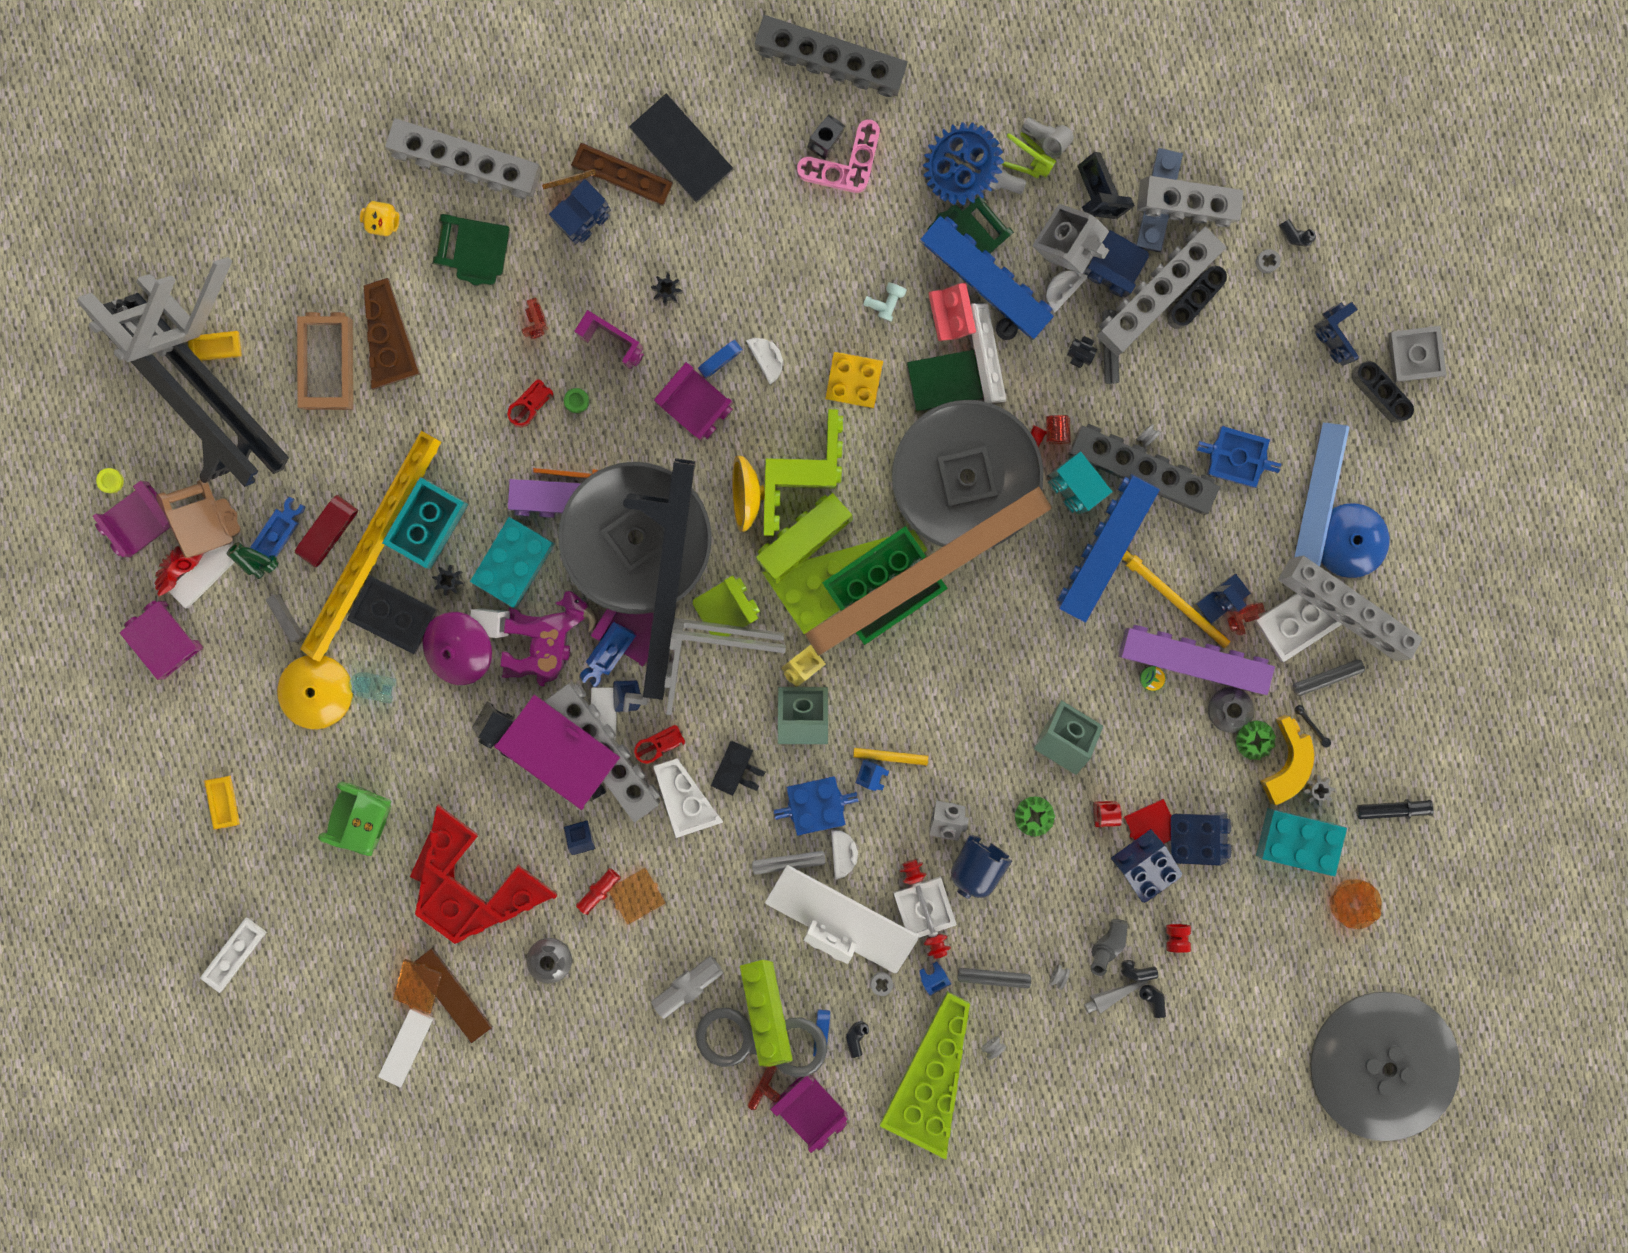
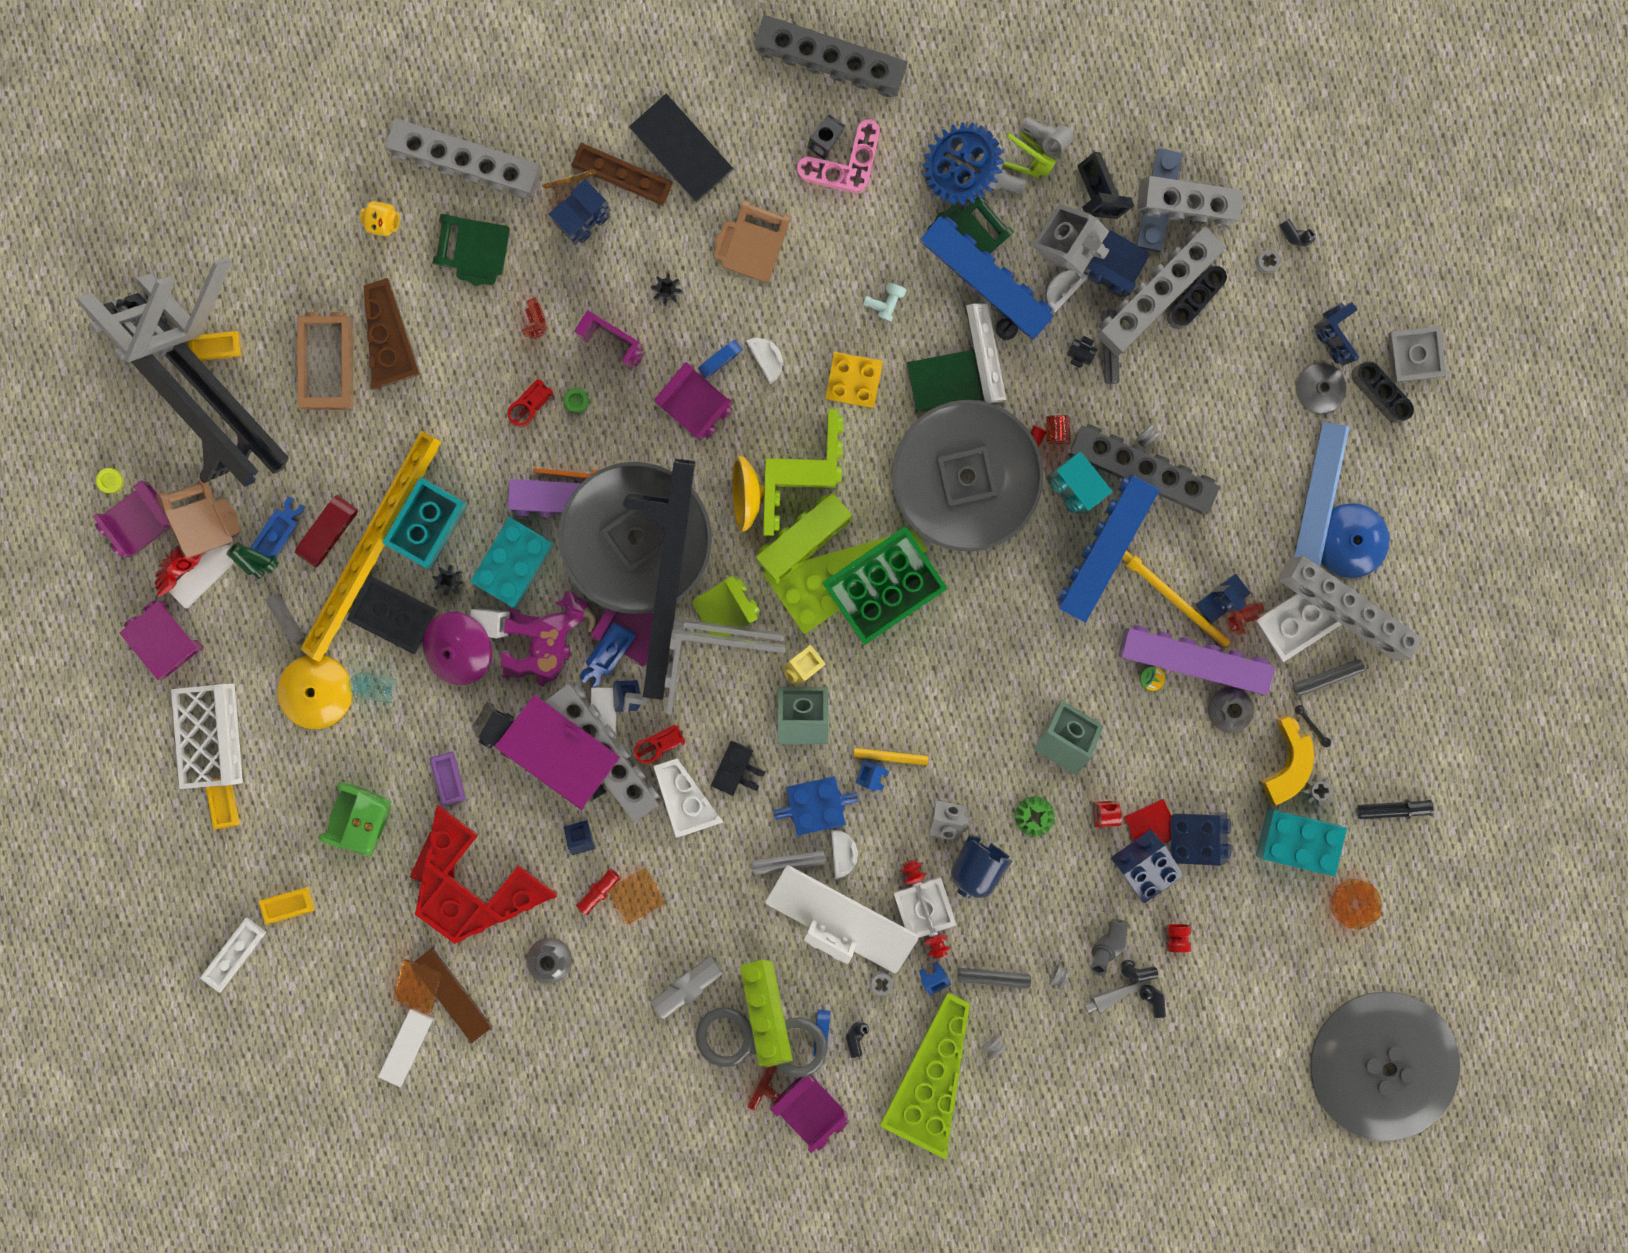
(226, 738): none -> white fence
(286, 905): none -> yellow tile
(447, 778): none -> medium lavender tile
(749, 247): none -> medium nougat piece
(928, 571): medium nougat beam -> none
(952, 312): coral bracket -> none
(1238, 457): blue plate -> none
(1247, 734): bright green gear -> none
(1309, 388): none -> flat silver dish

